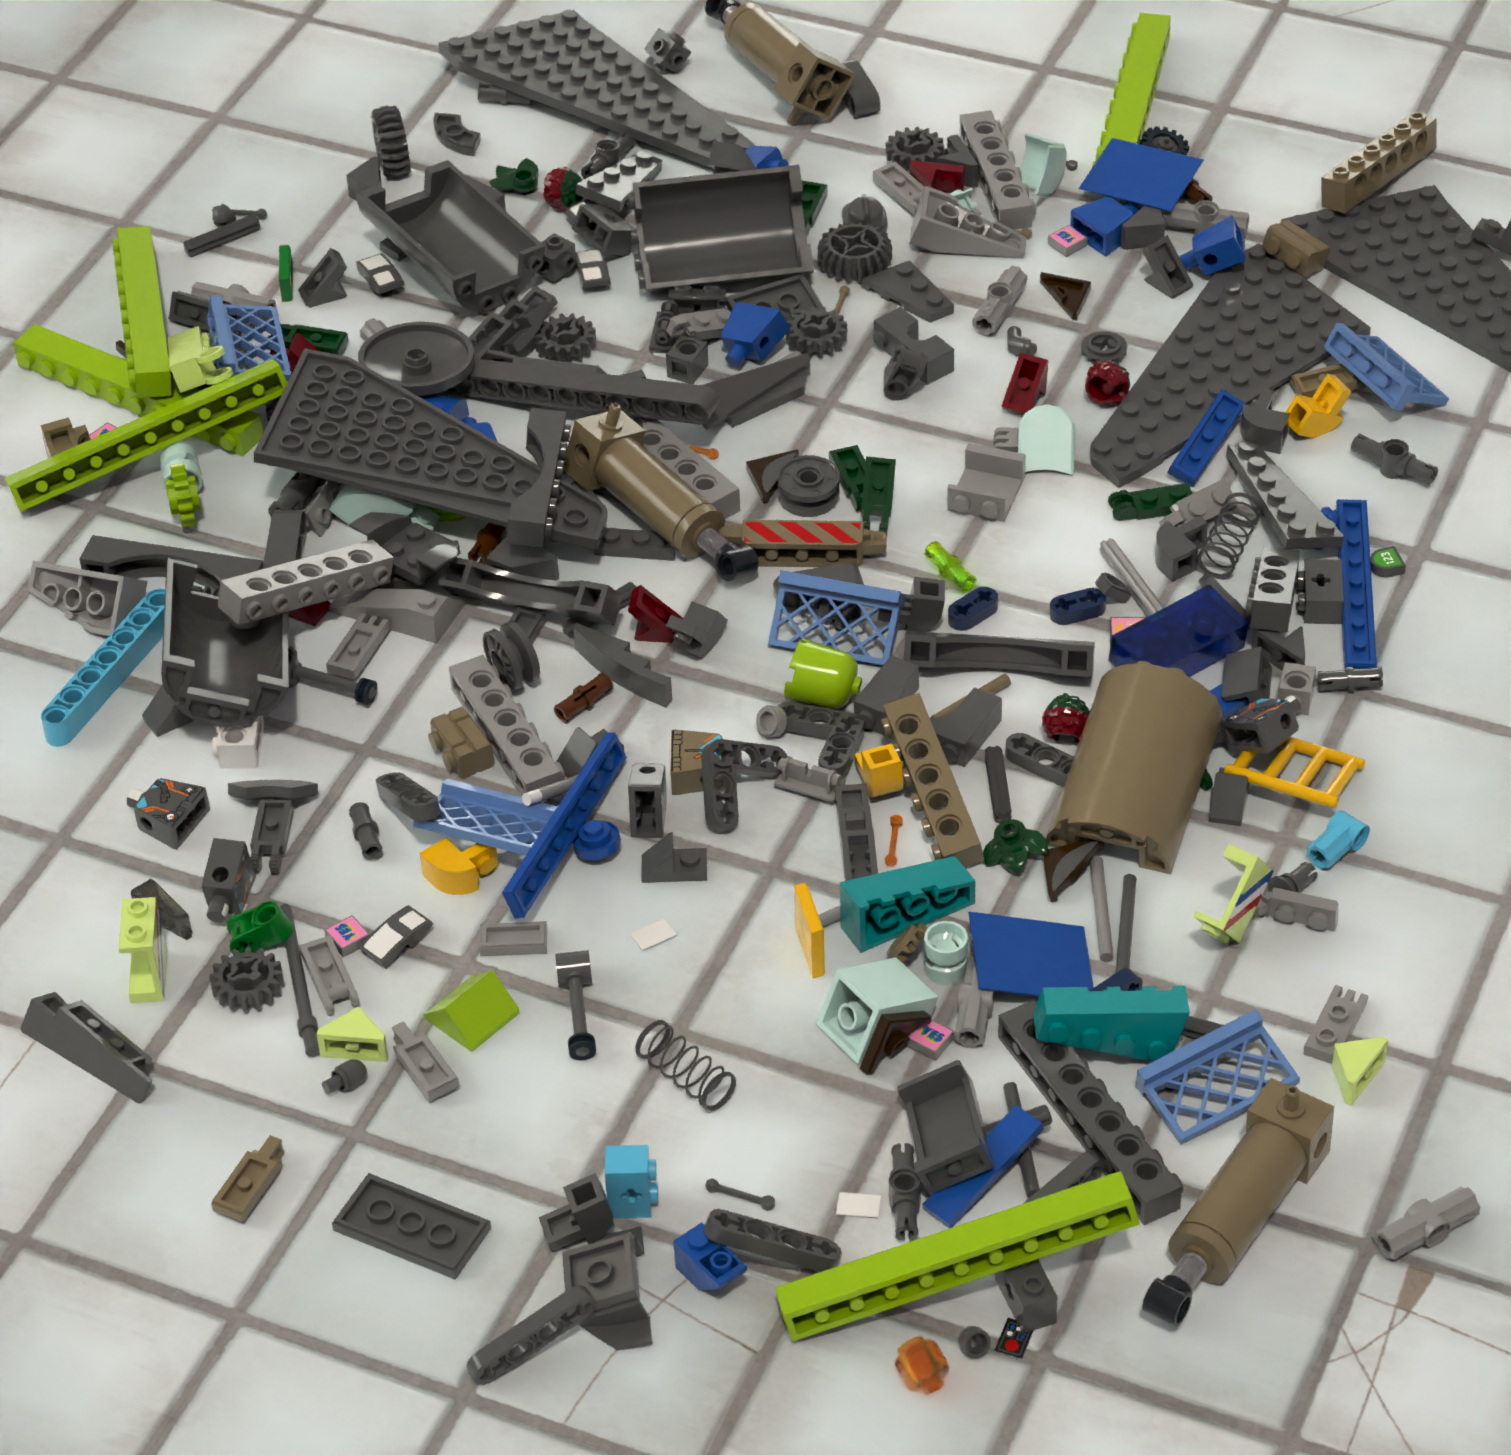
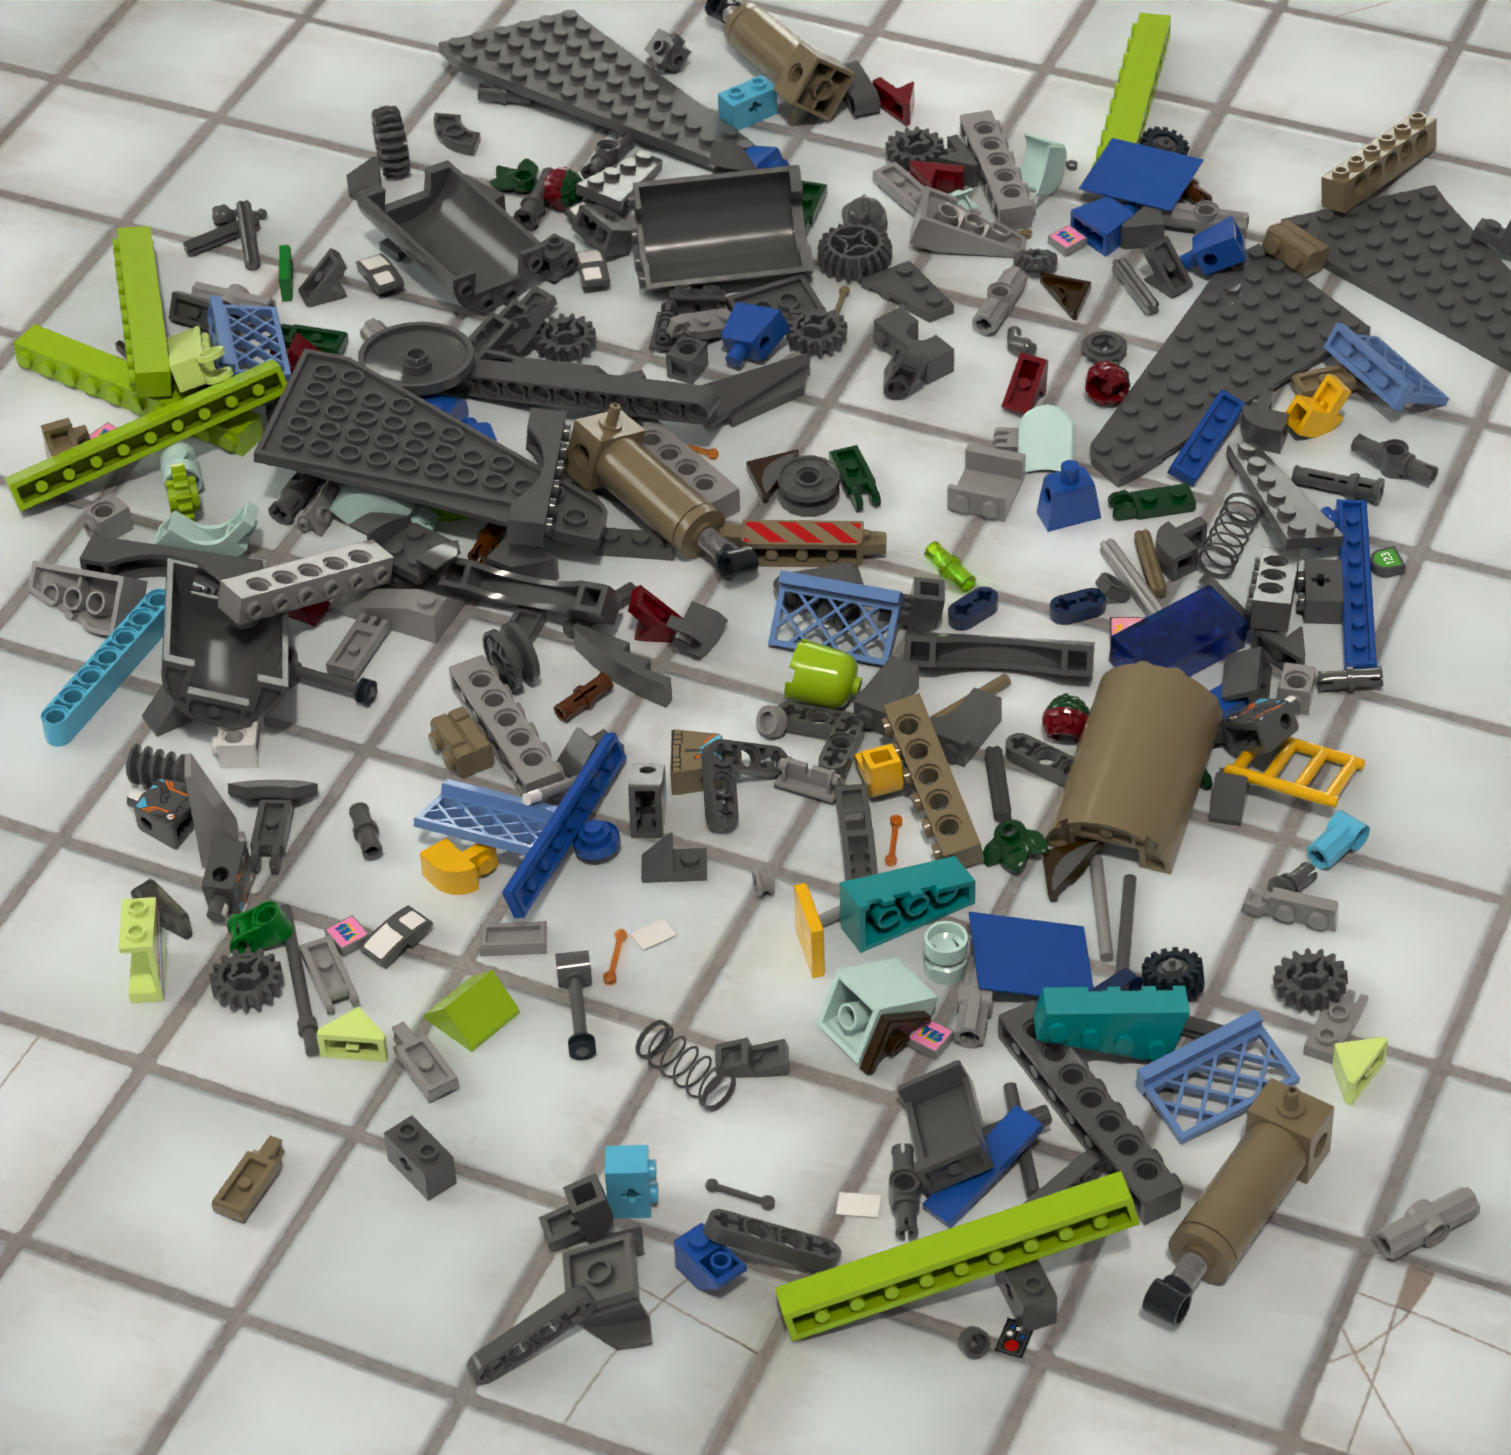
(89, 1043): dark grey wedge -> none
(107, 517): none -> light grey brick
(146, 766): none -> dark grey piece
(209, 811): none -> light grey wedge
(225, 538): none -> light aqua arch
(248, 235): none -> dark grey axle
(285, 537): dark grey beam -> none
(346, 1076): dark grey cylinder -> none
(408, 796): dark grey beam -> none
(411, 1226): dark grey tile -> none
(420, 1158): none -> dark grey brick
(532, 205): none -> dark grey pin
(610, 976): none -> clear orange hinge
(748, 103): none -> medium azure brick
(752, 1061): none -> dark grey slope
(763, 880): none -> light grey bush
(878, 490): dark green hinge -> none
(896, 102): none -> dark red slope
(907, 941): dark tan gear -> none
(921, 1365): clear orange head -> none
(1035, 260): none -> dark grey gear
(1068, 497): none -> blue torso
(1135, 286): none -> dark grey axle
(1150, 562): none -> dark tan axle
(1174, 969): none -> black wheel
(1202, 503): light grey hinge -> none
(1244, 899): yellowish green panel -> none
(1310, 979): none -> dark grey gear
(1351, 485): none -> dark grey pin

